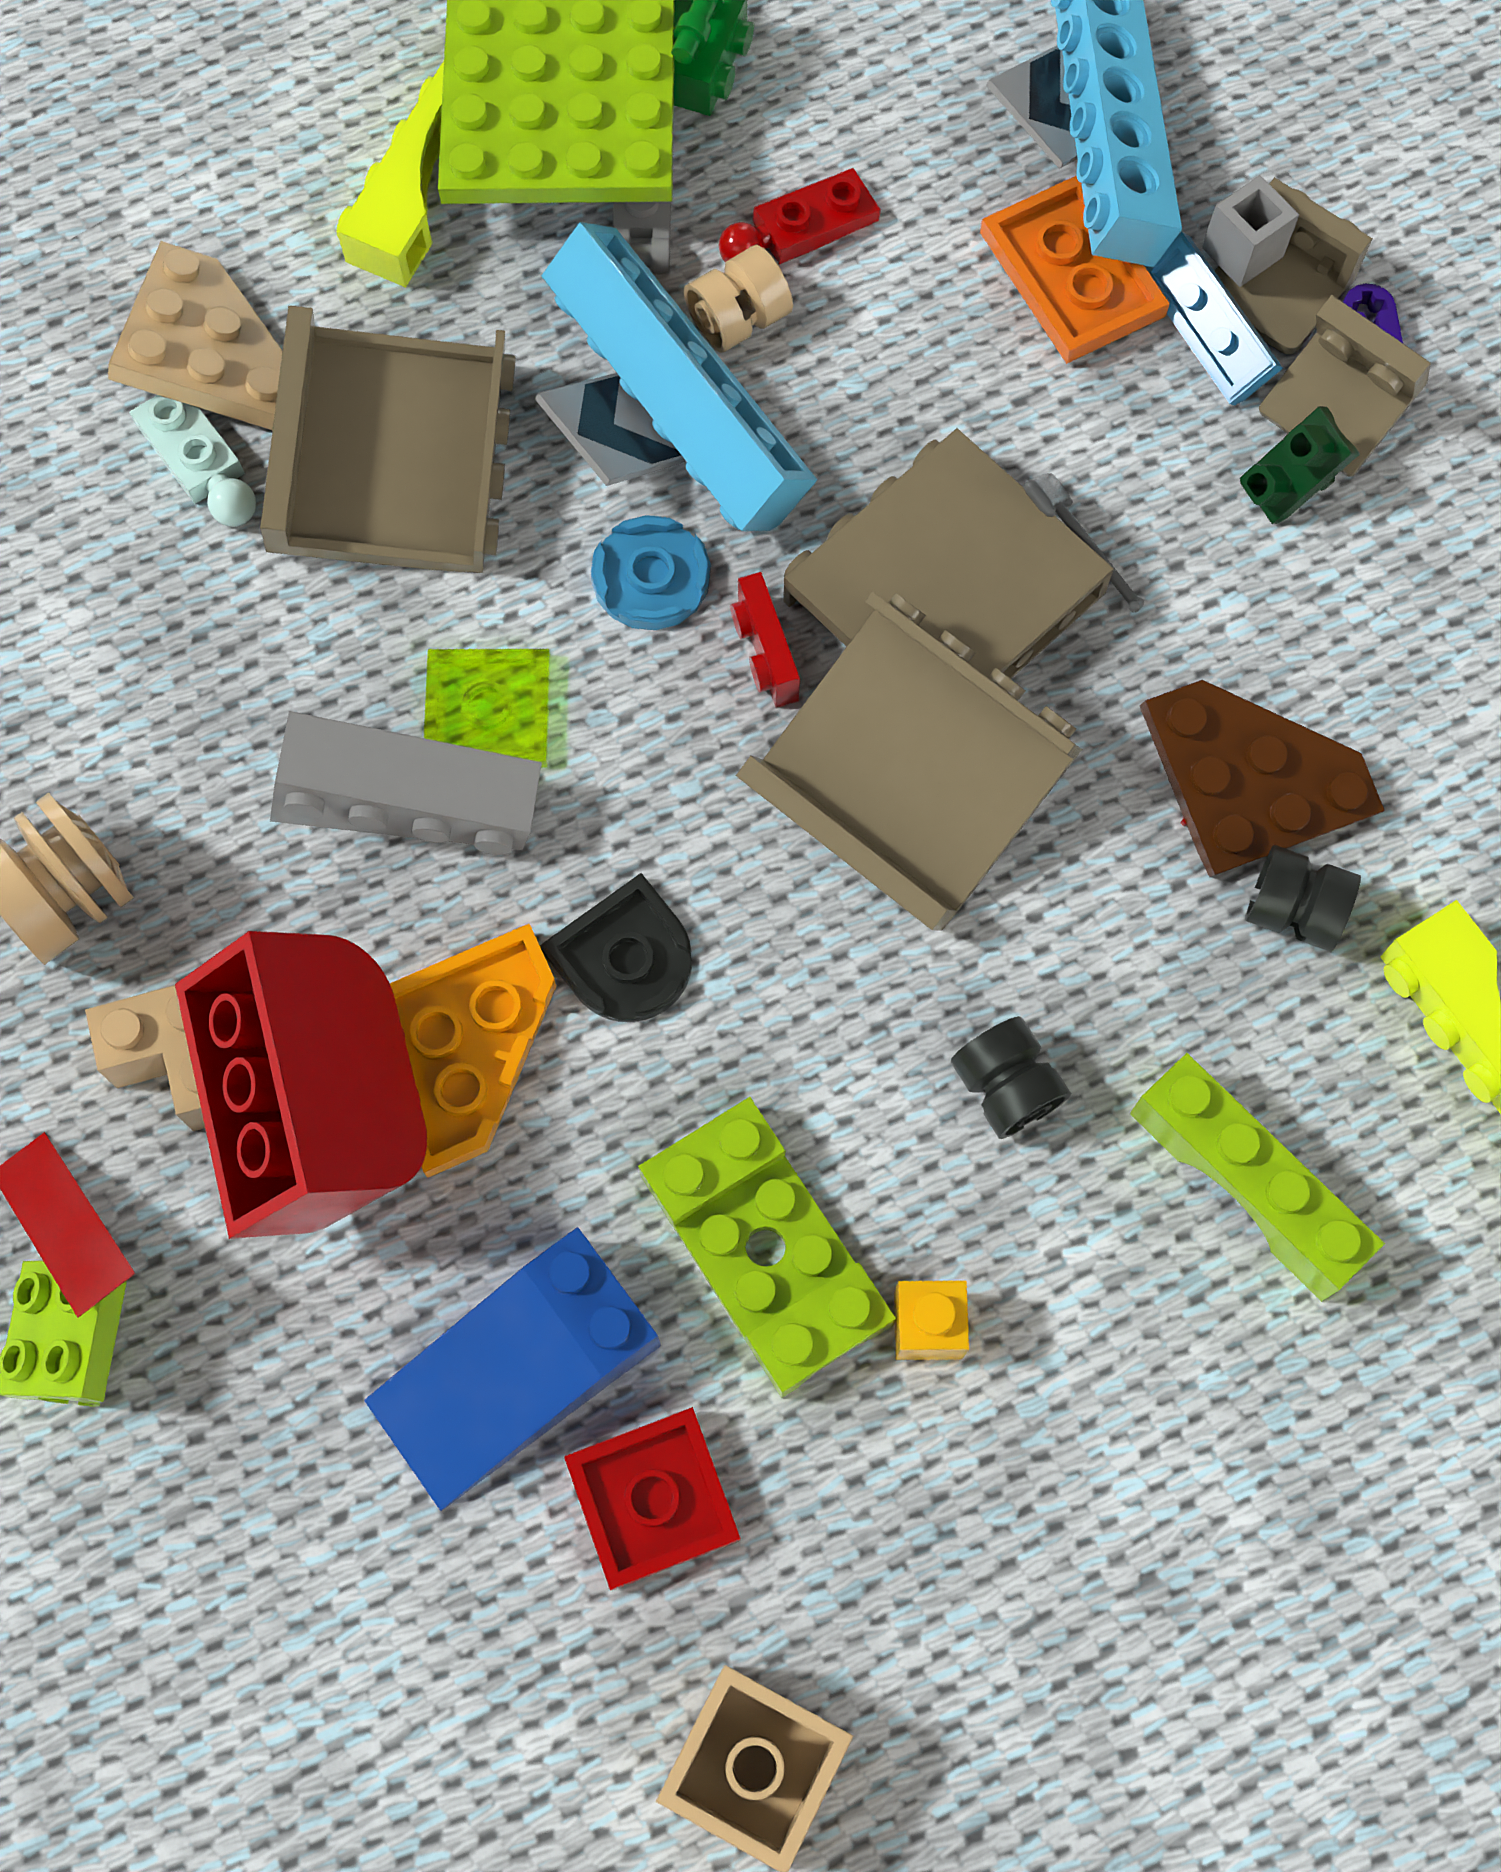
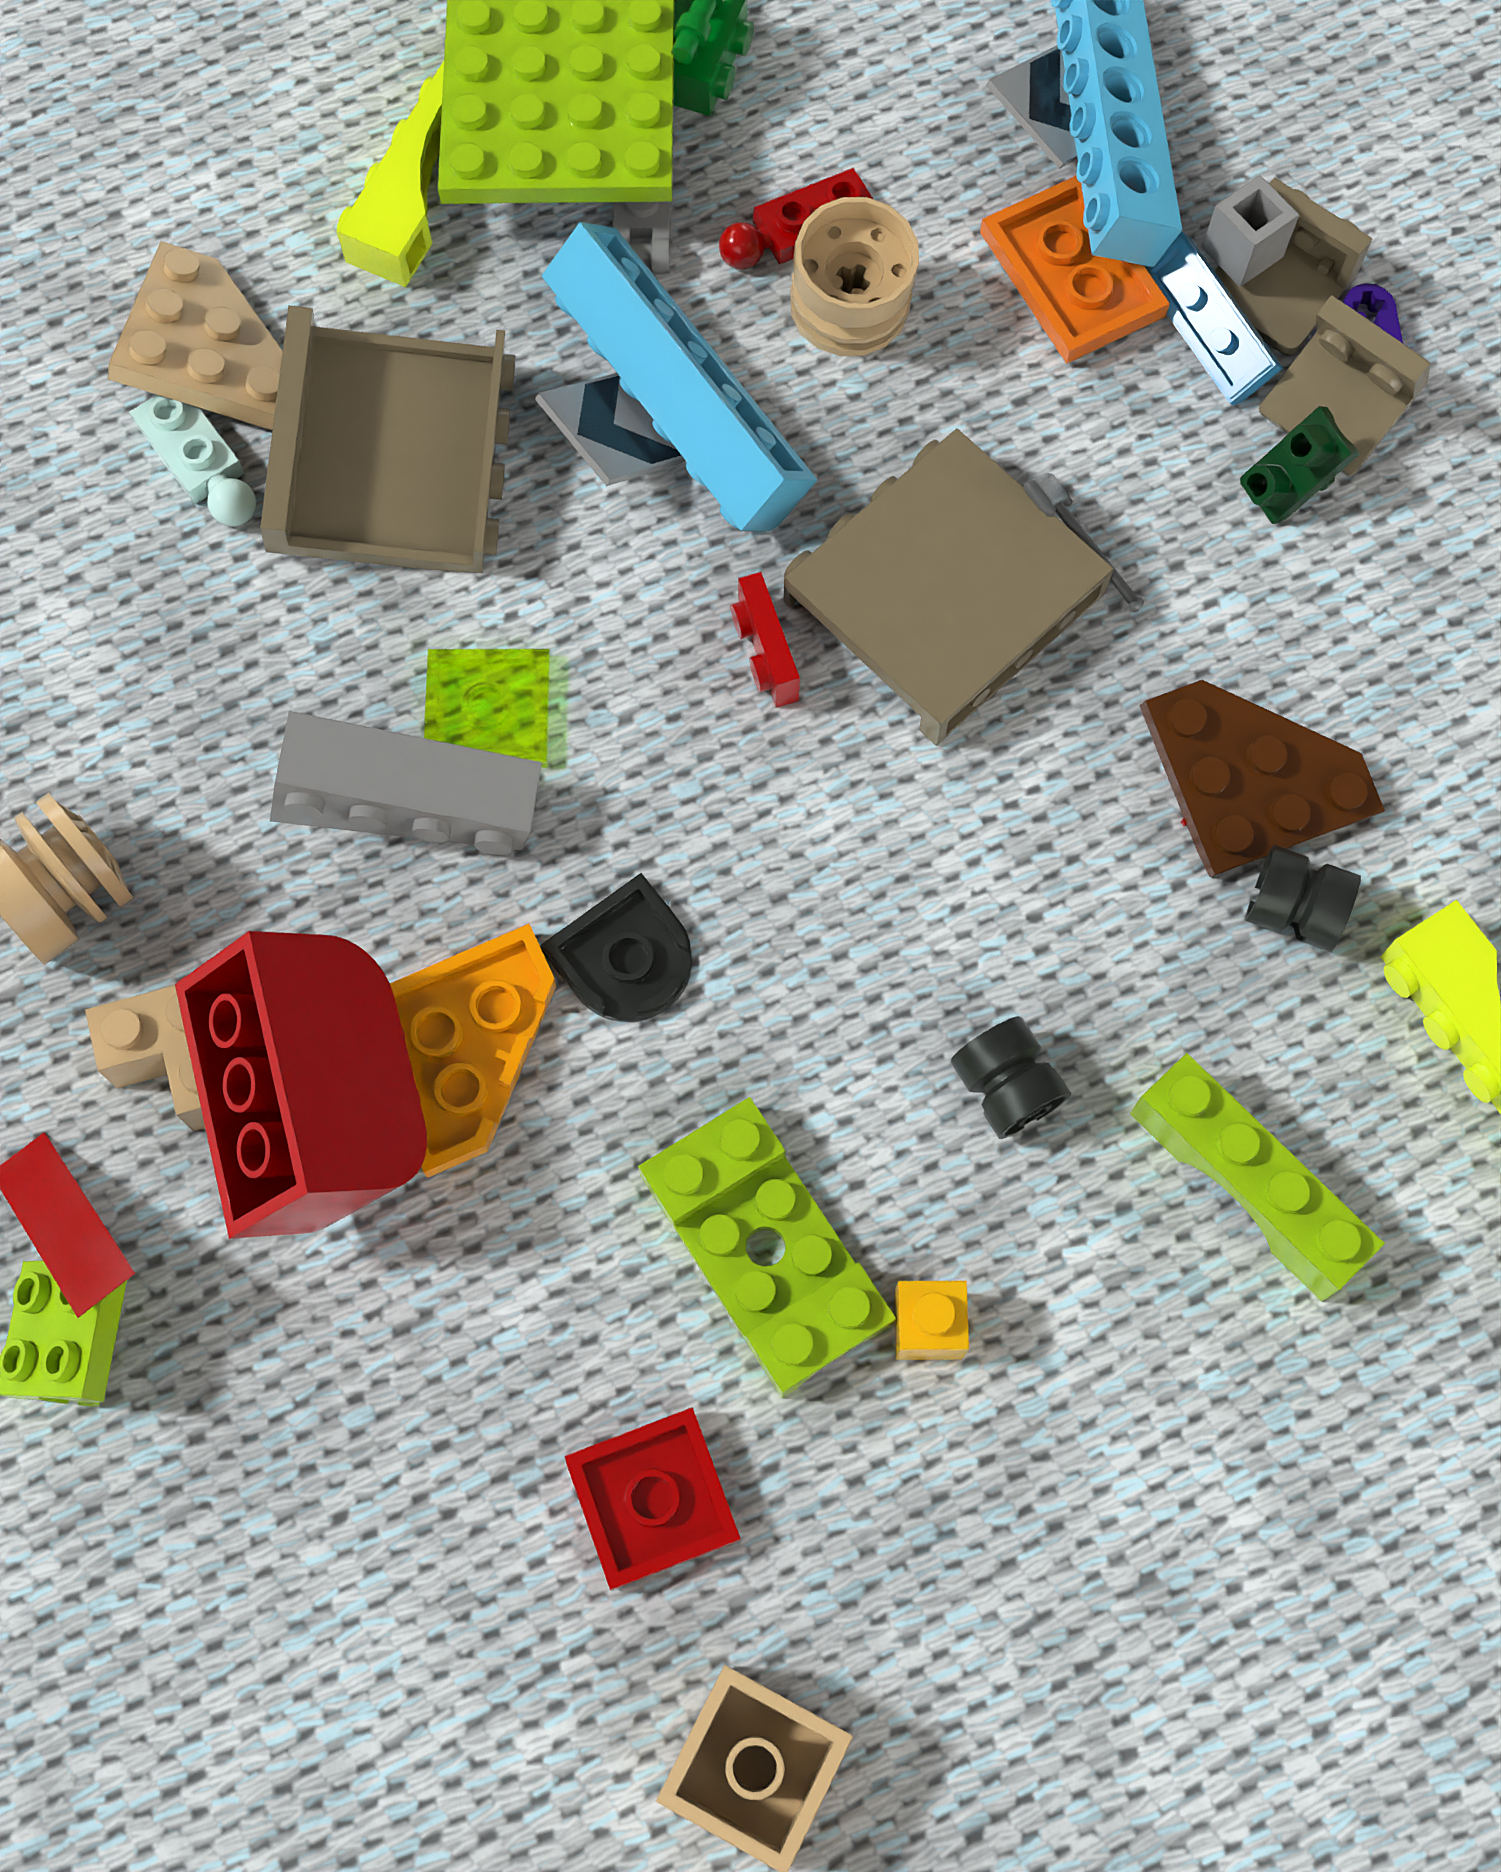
(512, 1368): blue slope -> none
(651, 593): dark azure tile -> none
(743, 296): tan wheel -> none
(853, 276): none -> tan wheel
(914, 763): dark tan panel -> none

